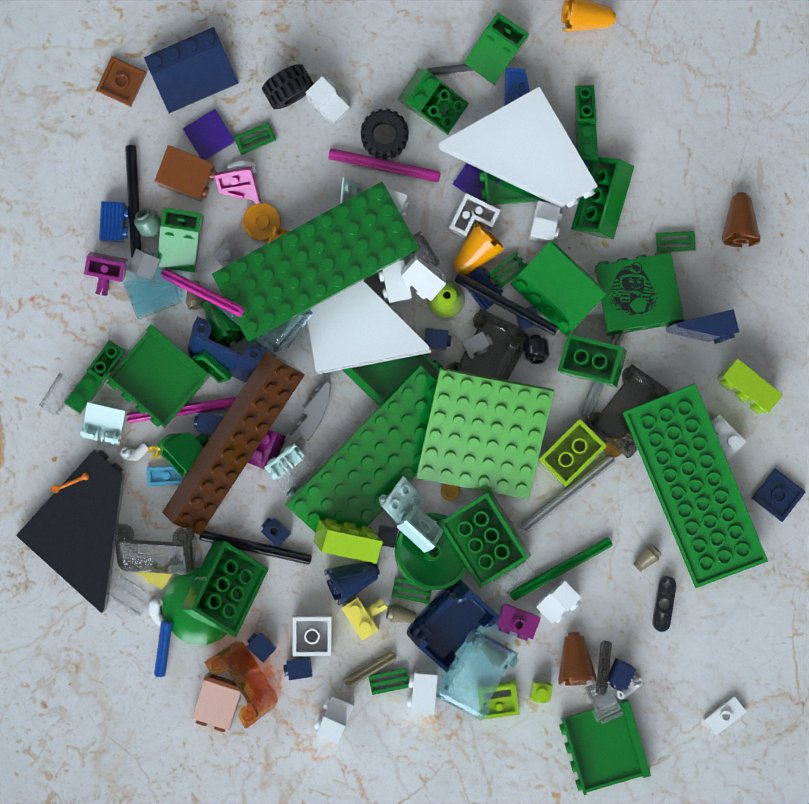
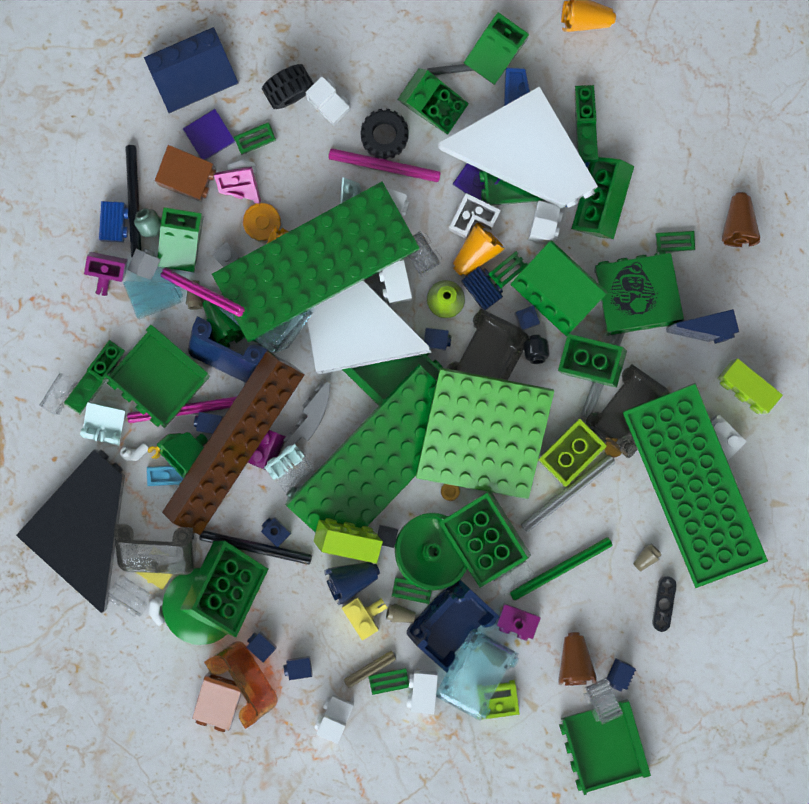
(55, 489): orange hinge -> none
(121, 81): dark orange tile -> none
(163, 648): blue axle -> none
(212, 367): green tile -> none
(312, 635): white brick -> none
(401, 500): light aqua hinge -> none
(420, 529): light aqua slope -> none
(423, 277): white brick -> none
(477, 344): light grey brick -> none
(506, 304): black axle -> none
(541, 692): lime brick -> none
(557, 601): white brick -> none
(603, 667): clear smoke axle -> none
(636, 682): white arm -> none
(725, 715): white plate -> none
(778, 495): dark blue tile -> none

